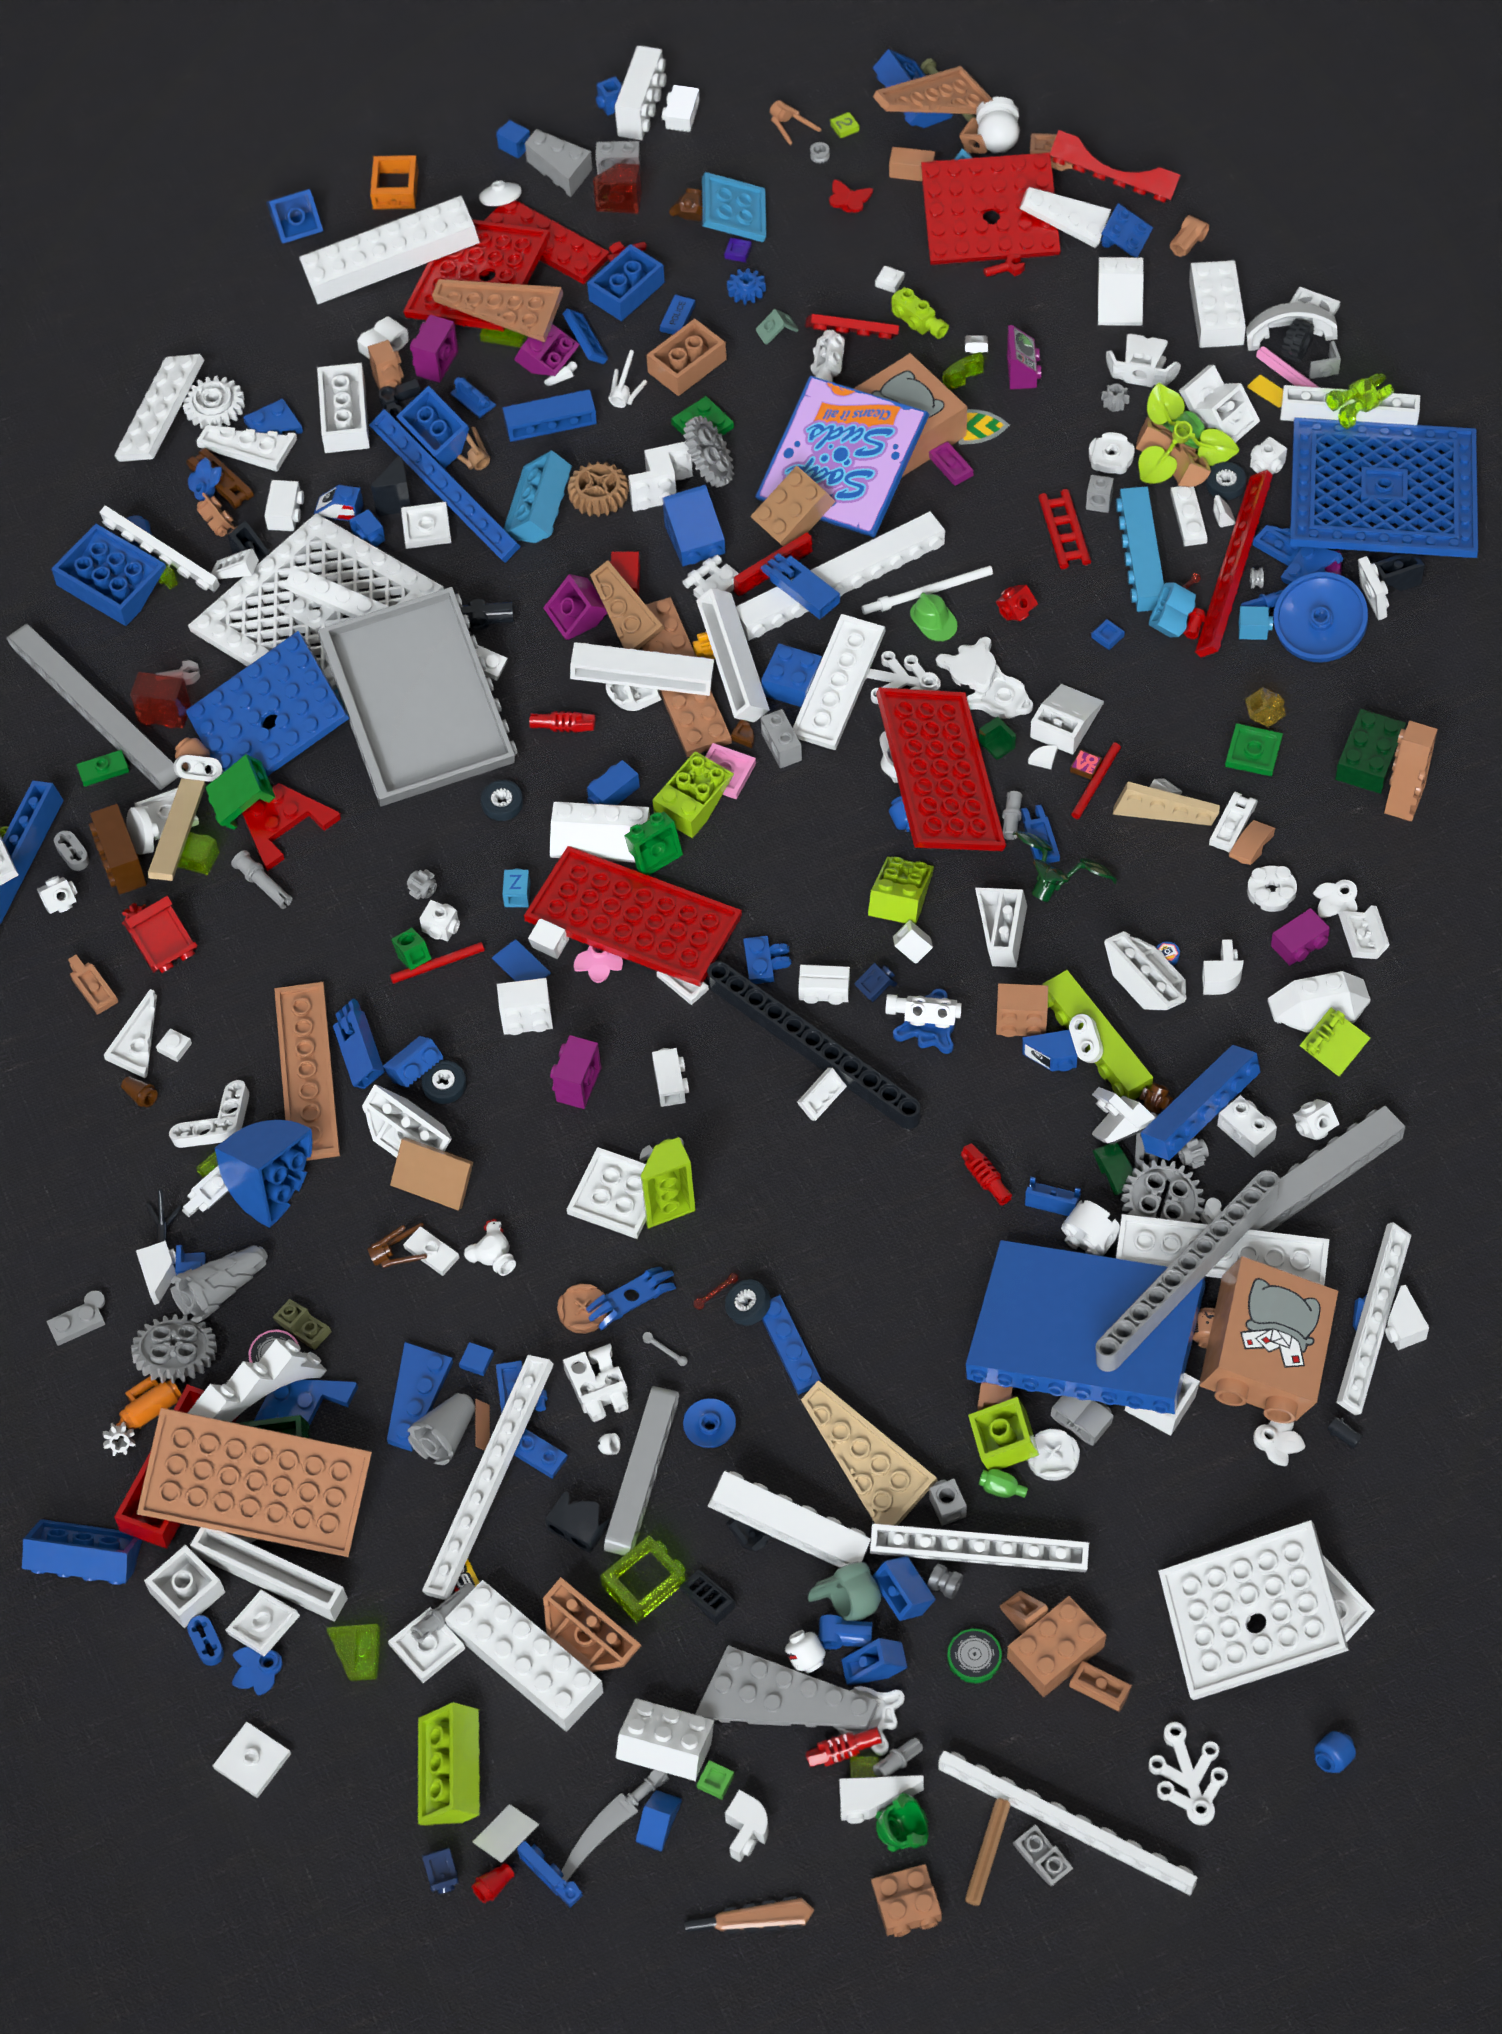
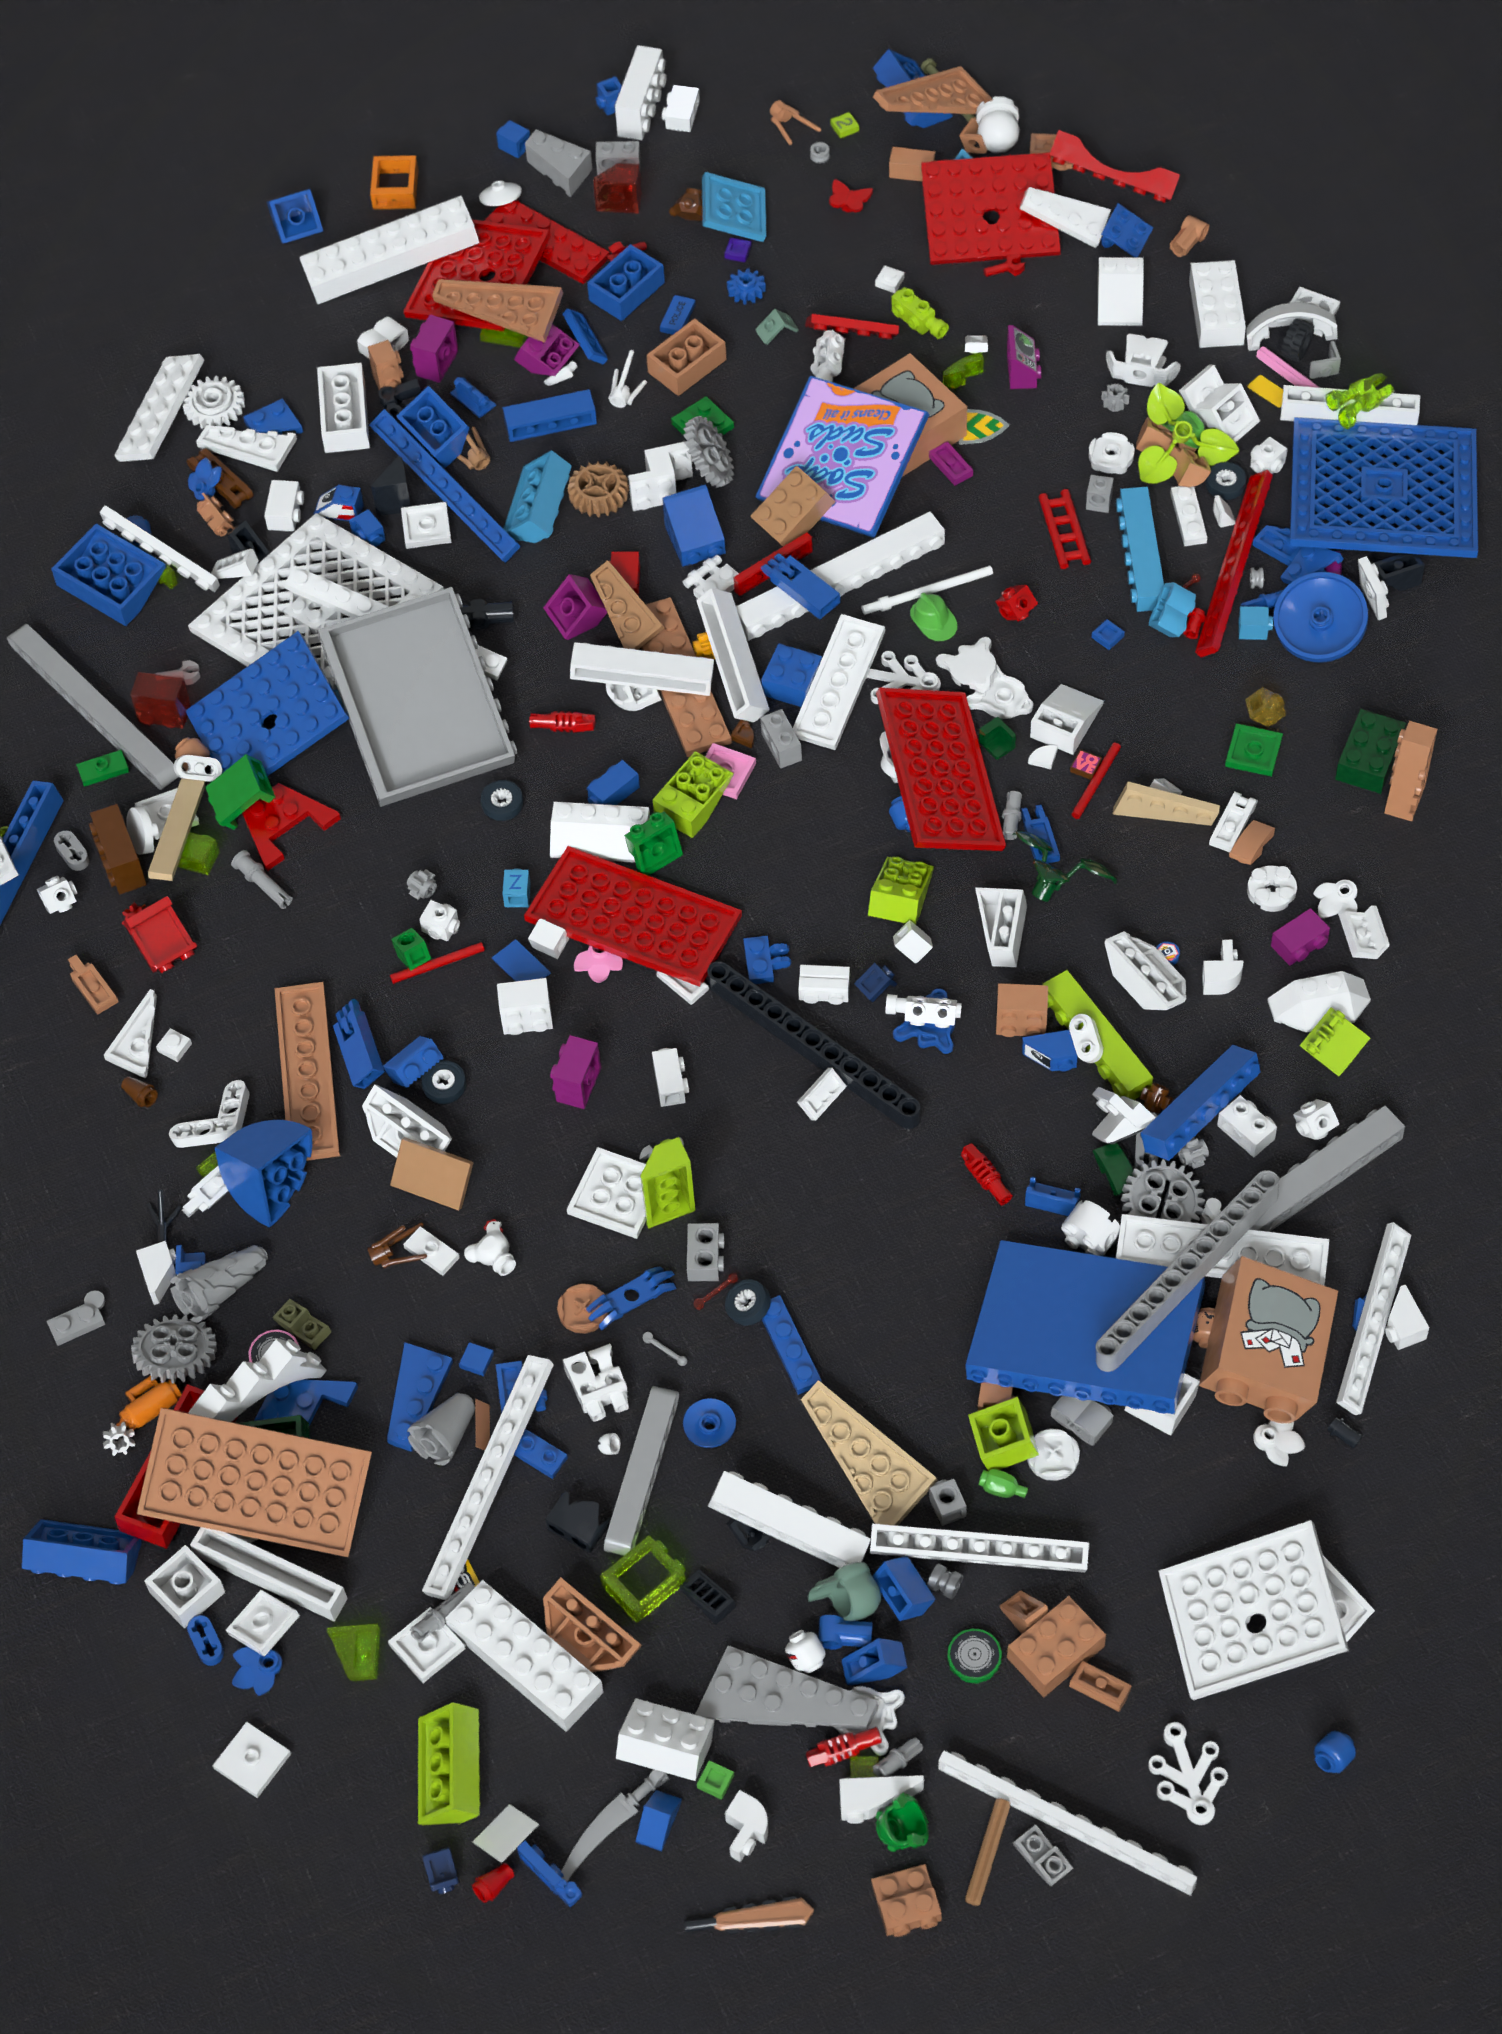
(704, 1252): none -> light grey brick

